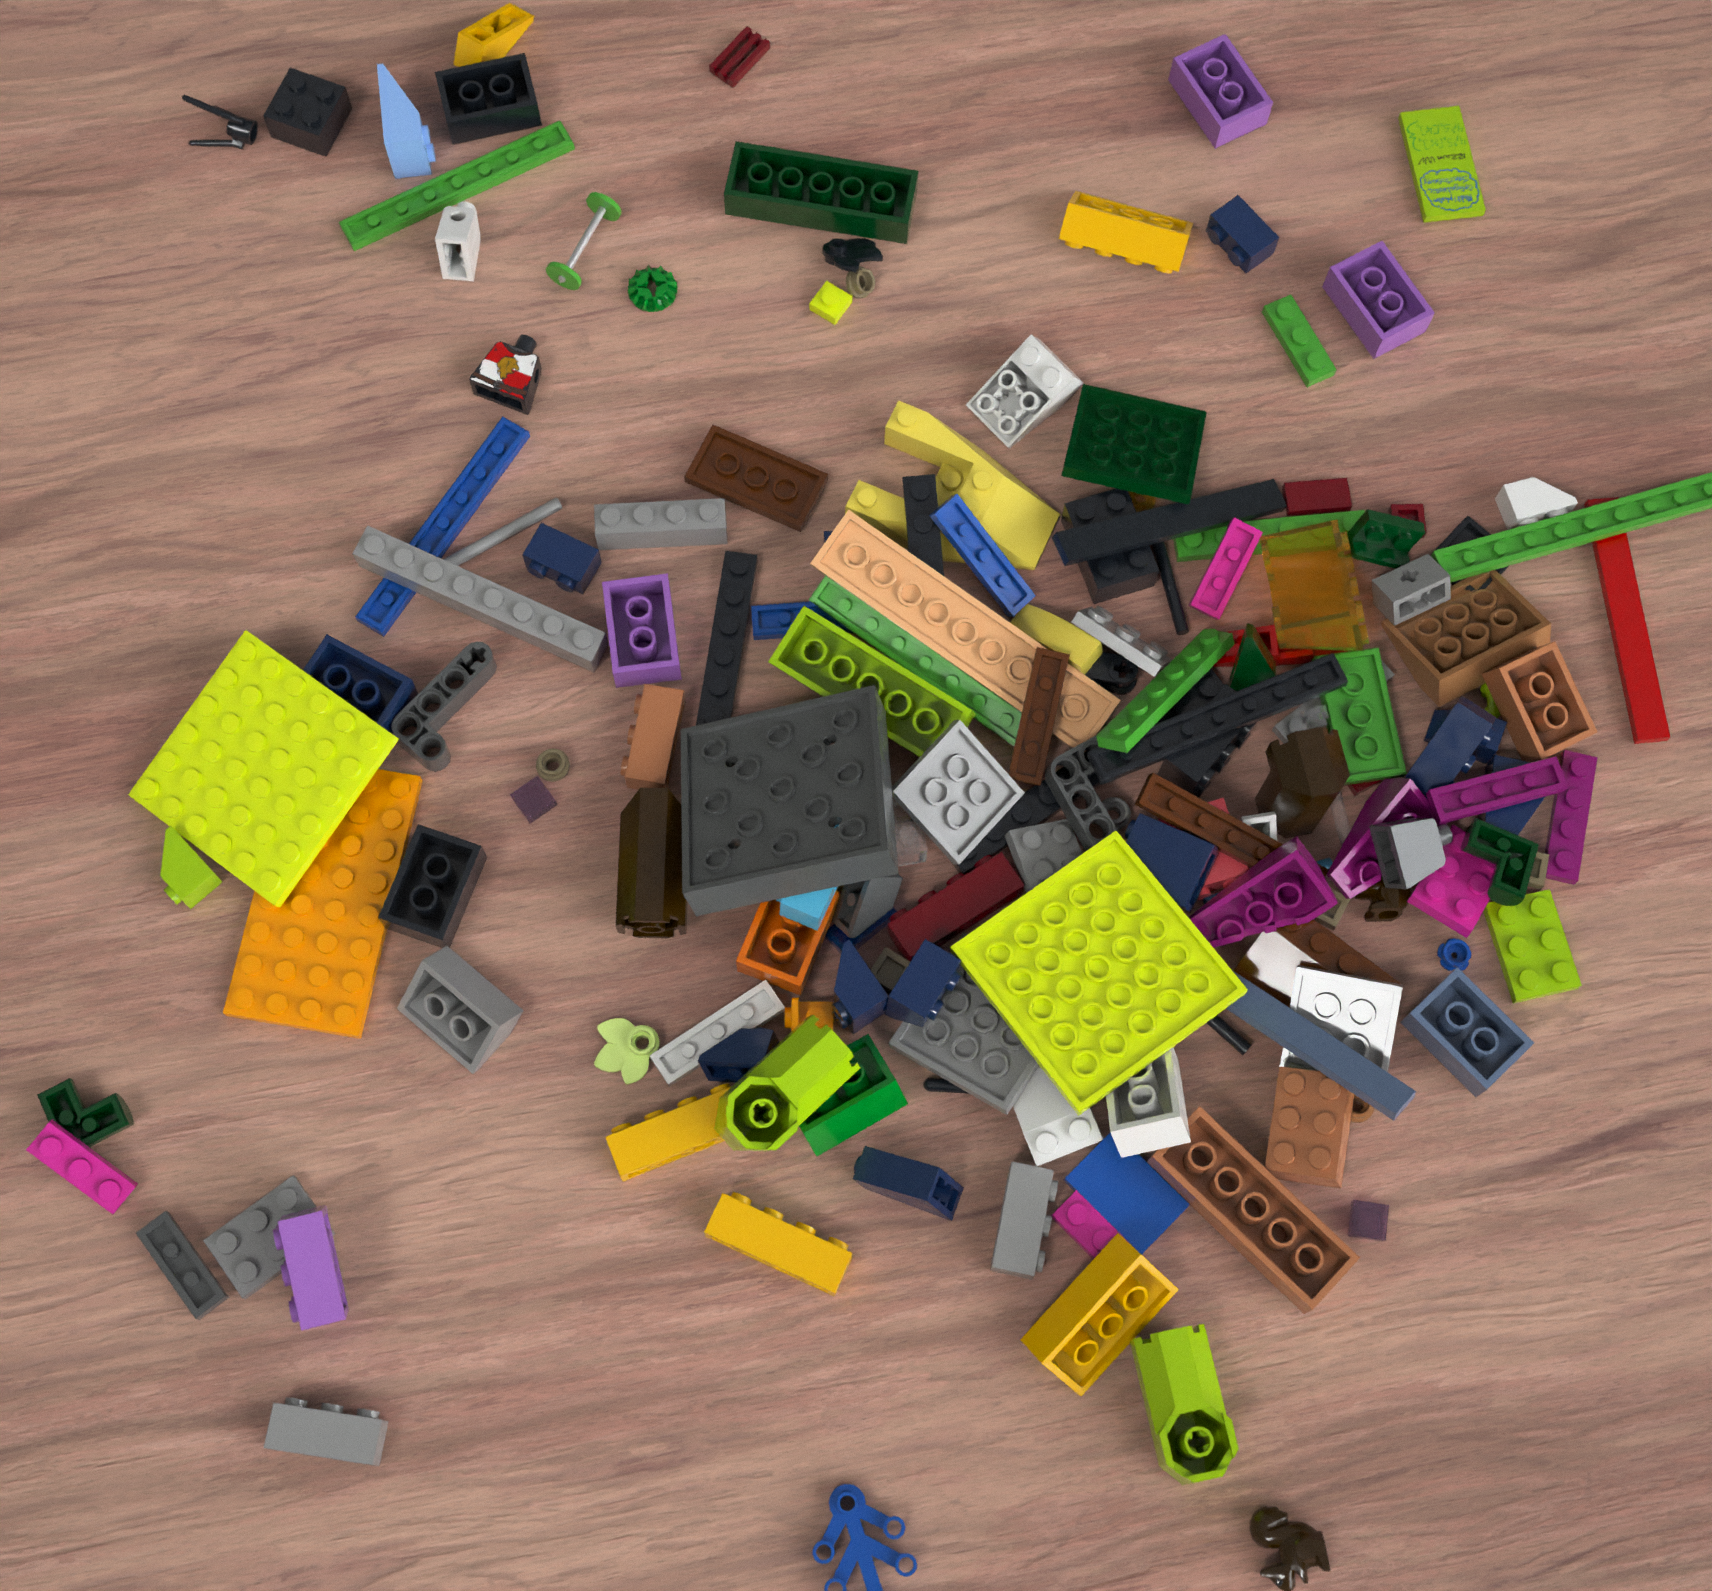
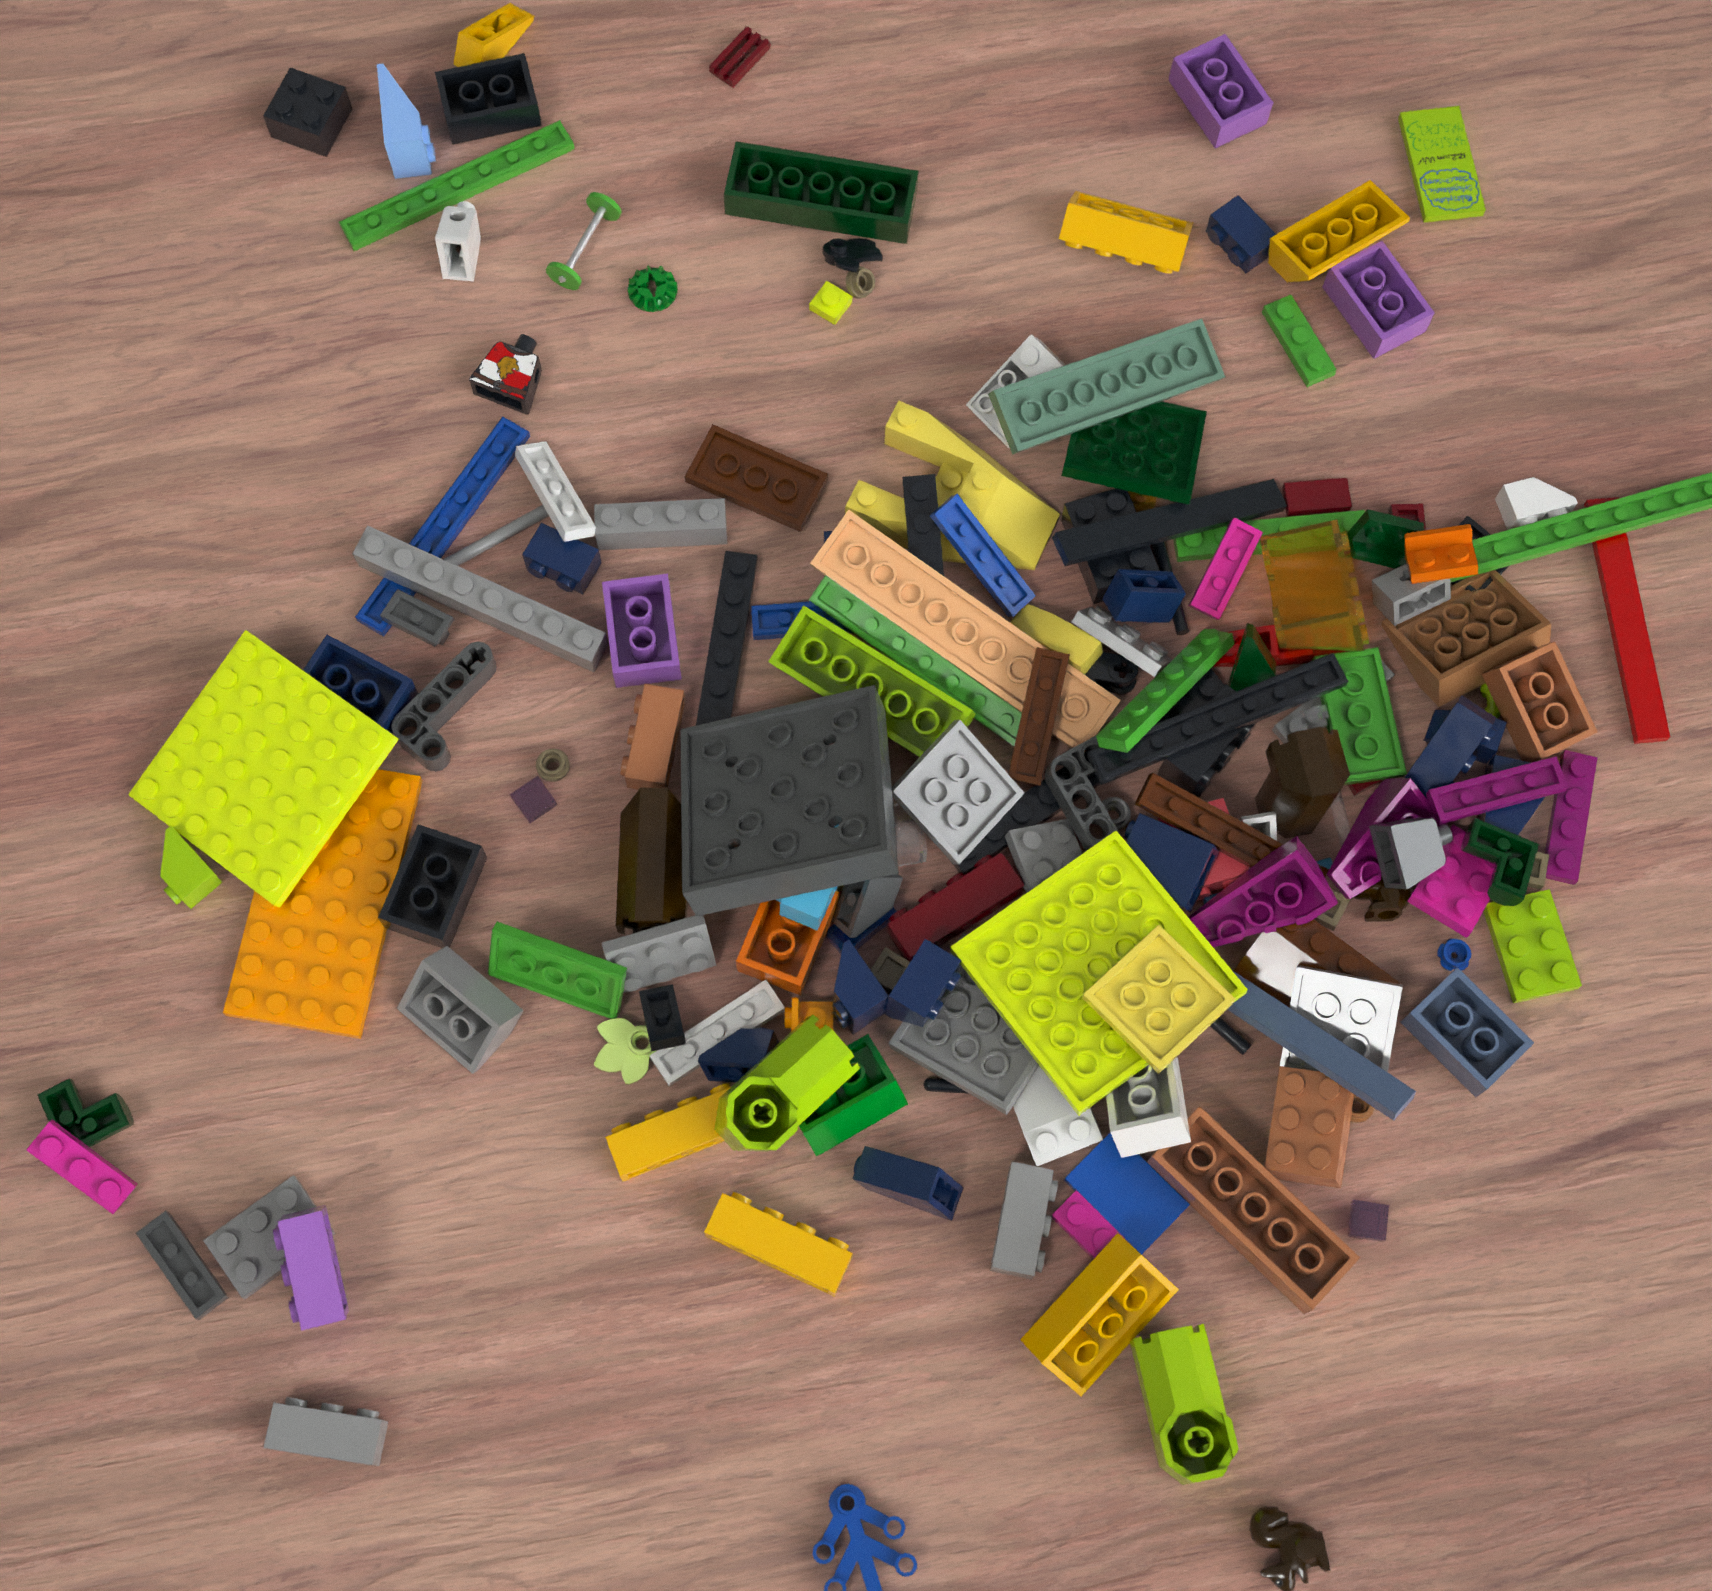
(240, 128): black plant -> none
(417, 618): none -> dark grey plate
(555, 491): none -> white plate
(556, 970): none -> bright green tile
(662, 952): none -> light grey plate
(662, 1017): none -> black plate
(1106, 386): none -> sand green plate
(1143, 596): none -> dark blue brick
(1158, 998): none -> light yellow plate
(1334, 233): none -> yellow slope
(1440, 554): none -> orange bracket

